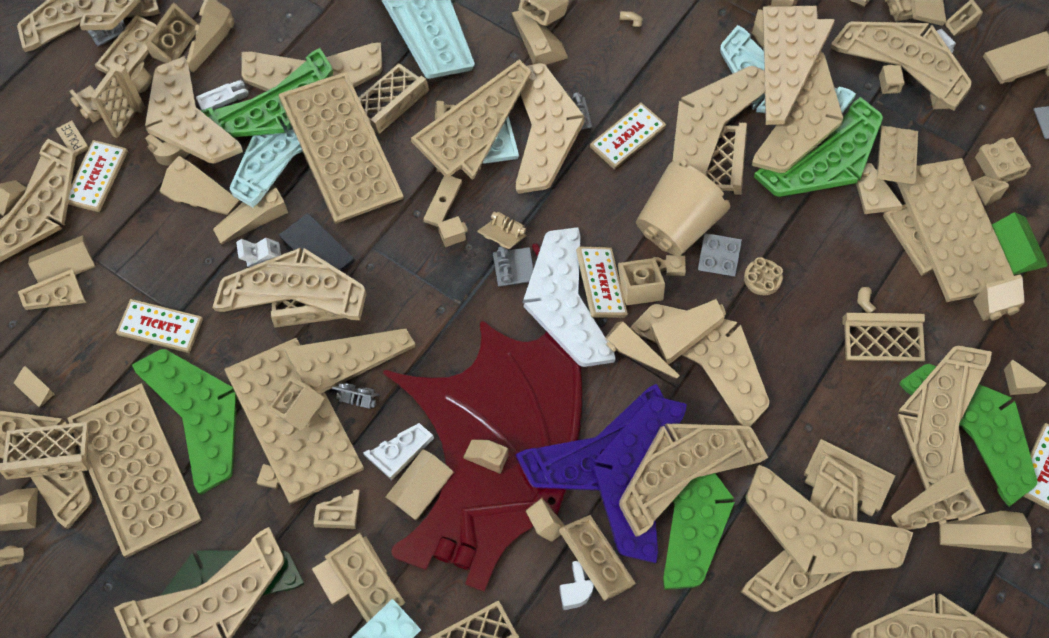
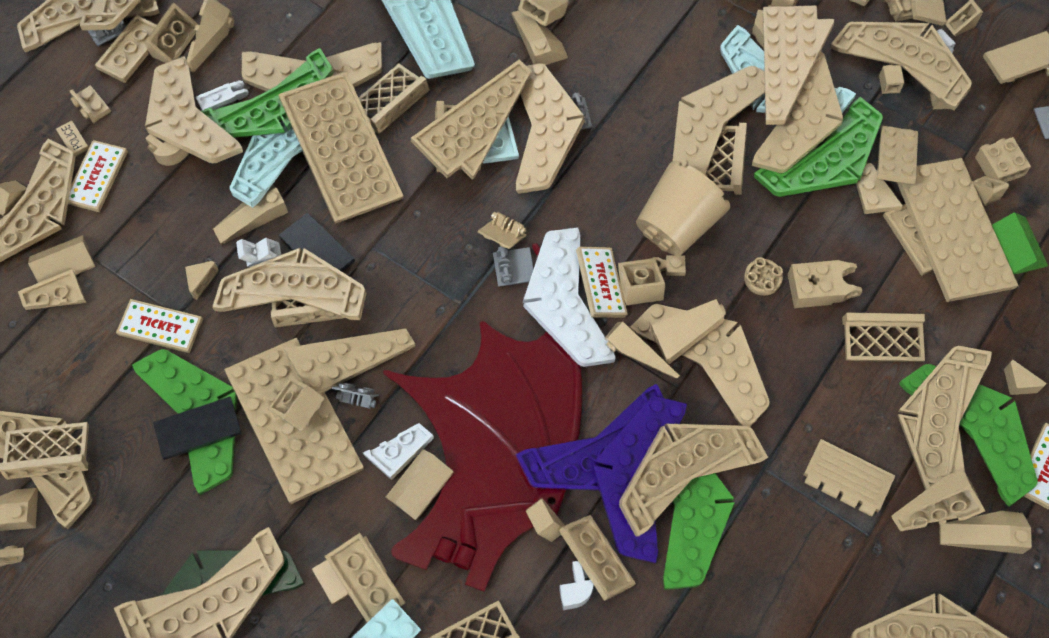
(33, 387): tan slope -> none
(126, 91): tan fence -> none
(135, 471): tan plate -> none
(141, 78): tan piece -> none
(190, 185): tan wedge -> none
(197, 428): none -> black tile
(200, 276): none -> tan slope
(267, 477): tan plate -> none
(338, 513): tan wing -> none
(446, 192): tan tile -> none
(452, 231): tan brick -> none
(487, 454): tan slope -> none
(627, 136): tile -> none
(631, 16): tan arm -> none
(719, 254): light grey hinge -> none
(782, 580): tan wing -> none
(809, 533): tan wing -> none
(821, 283): none -> tan brick
(864, 299): tan arm -> none
(1000, 298): tan slope -> none

